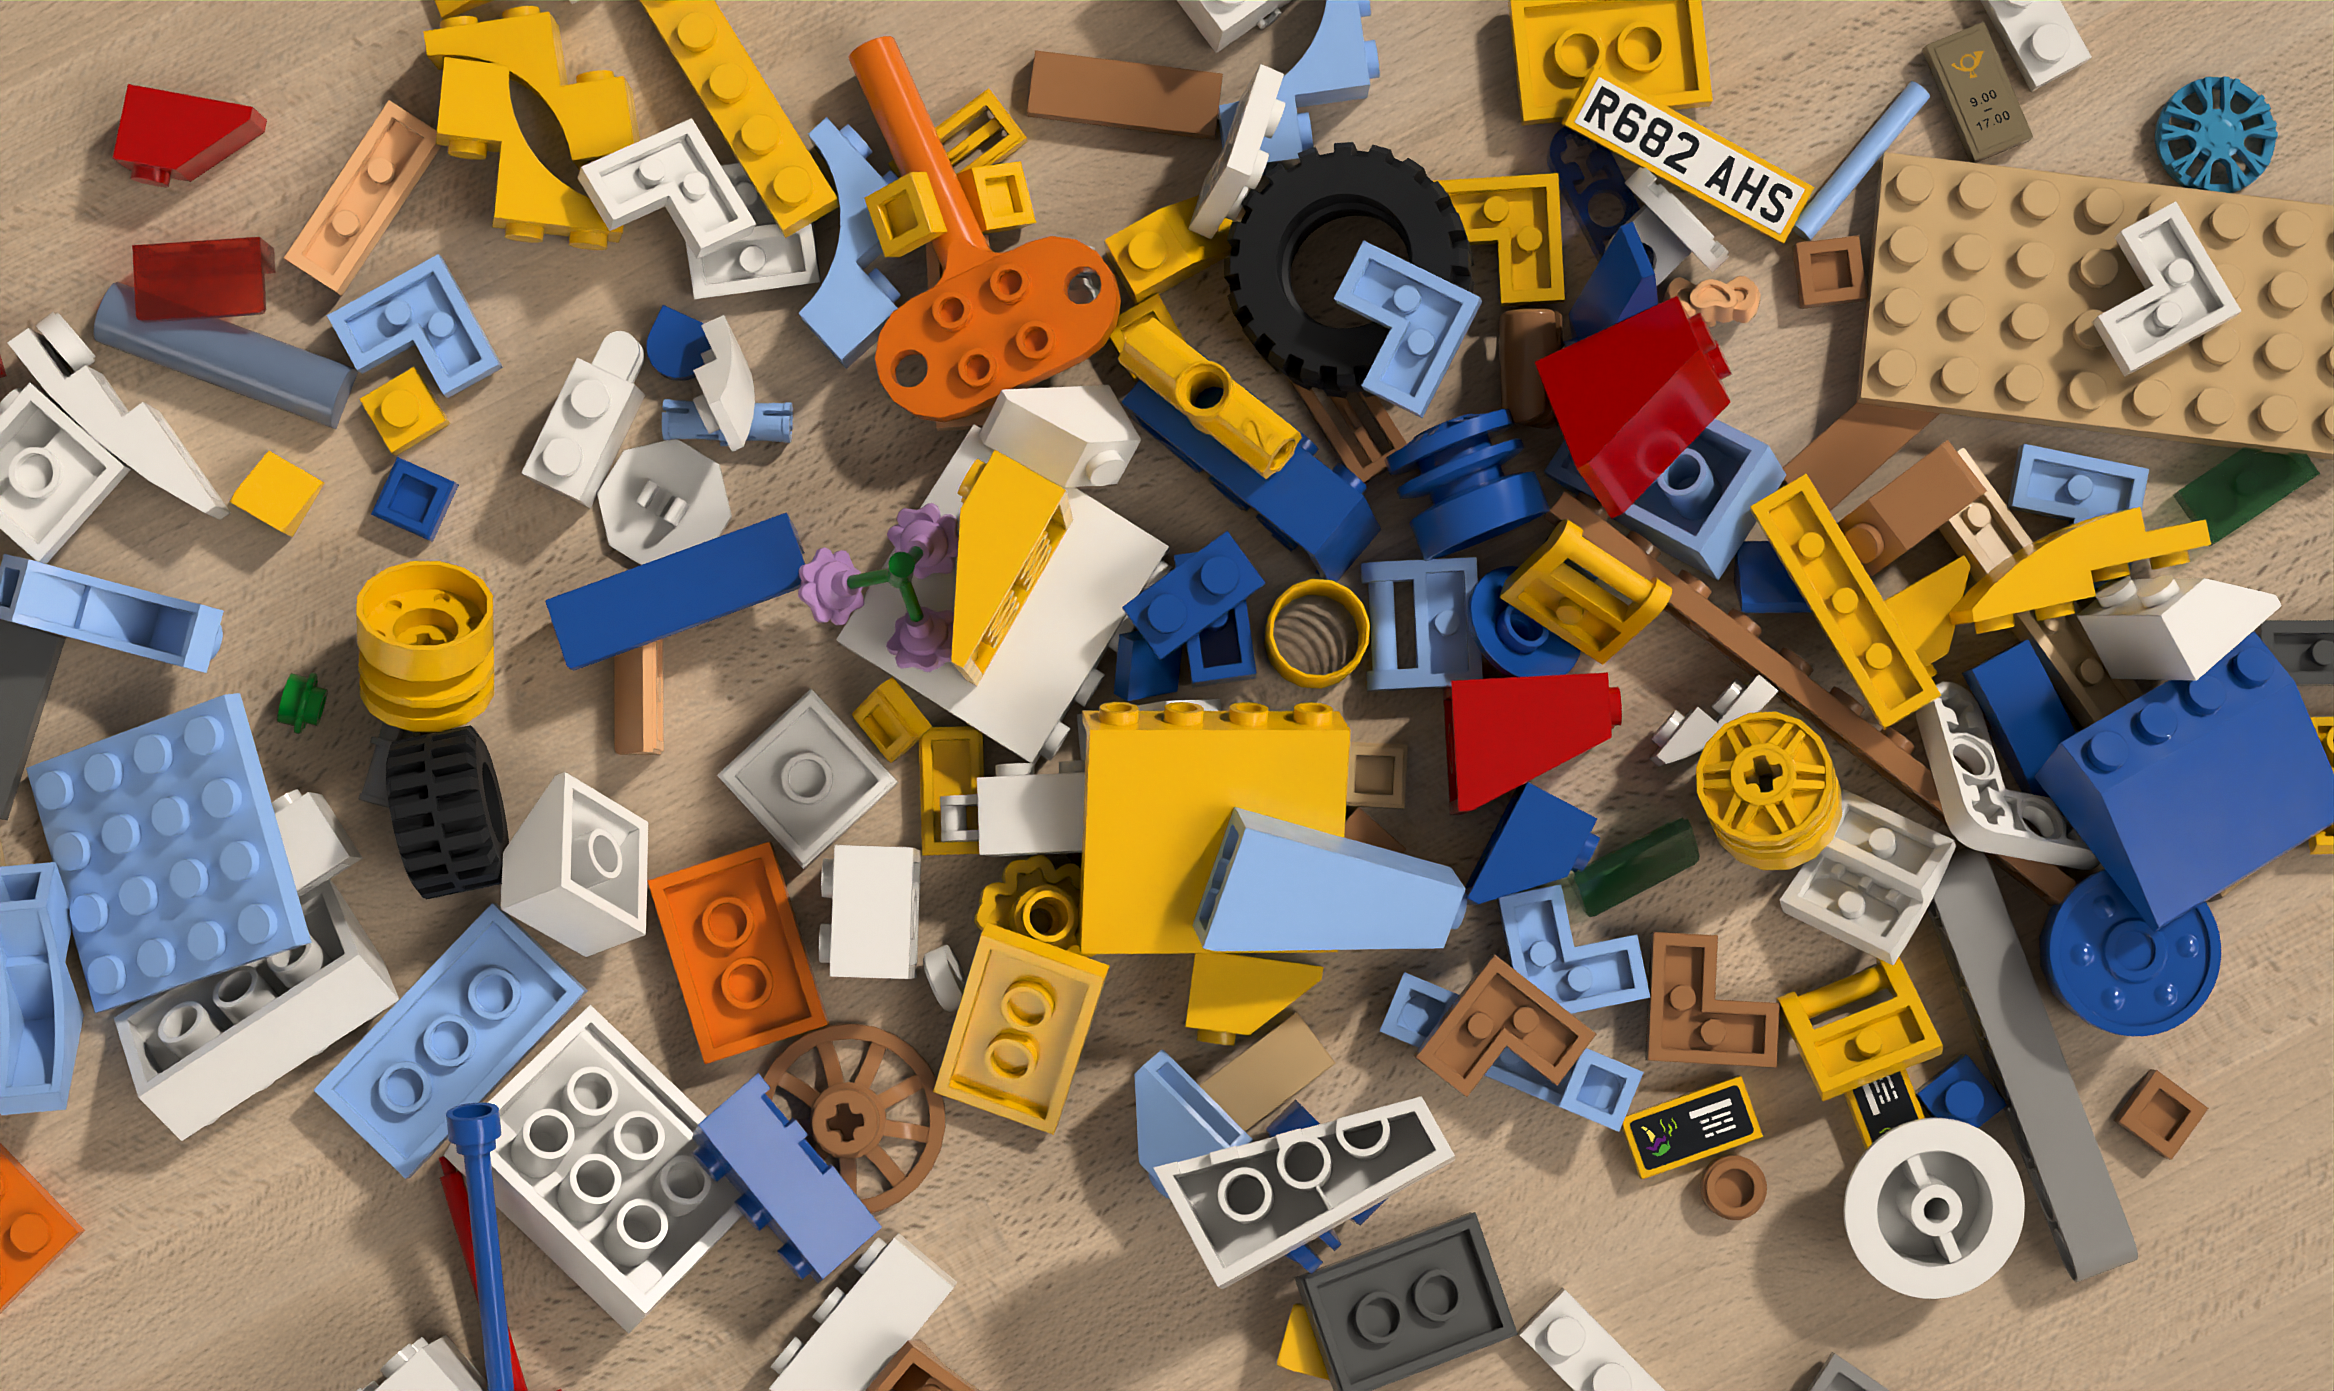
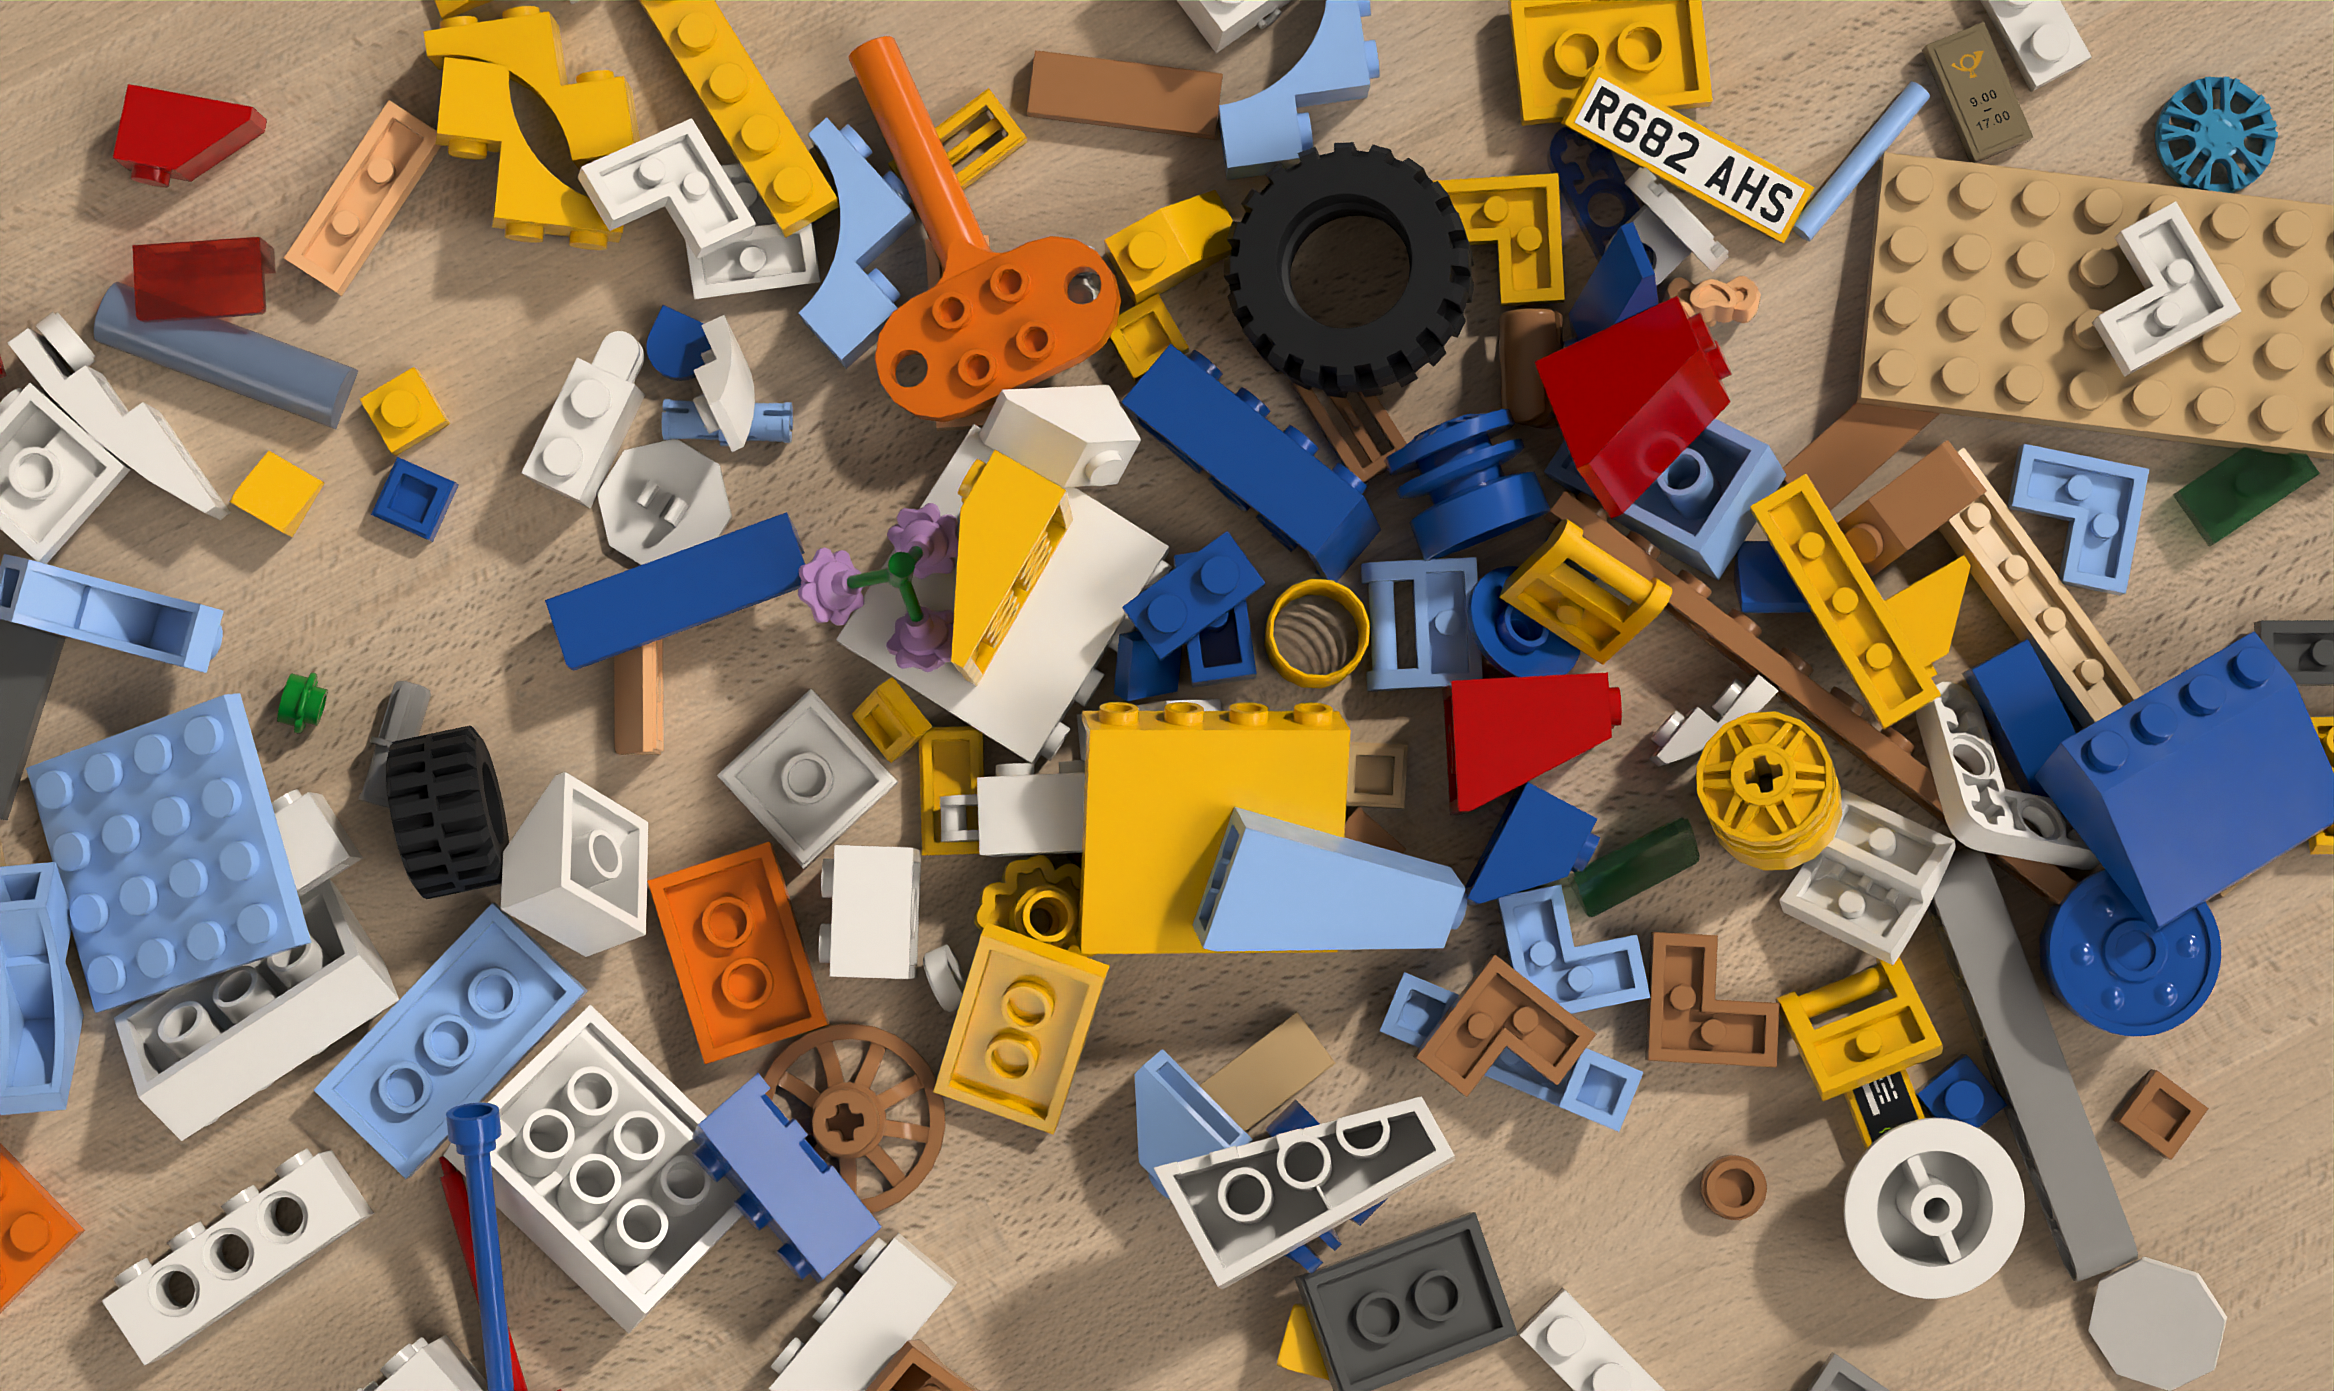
(160, 1324): none -> white brick
(424, 311): light blue plate -> none
(425, 646): yellow wheel -> none
(905, 214): yellow plate -> none
(998, 197): yellow plate -> none
(1236, 421): yellow piece -> none
(1241, 159): white plate -> none
(1242, 993): yellow slope -> none
(1424, 321): light blue plate -> none
(1690, 1127): tile -> none
(1829, 272): medium nougat tile -> none
(2066, 564): yellow slope -> none
(2157, 1323): none -> white piece
(2171, 624): white slope -> none

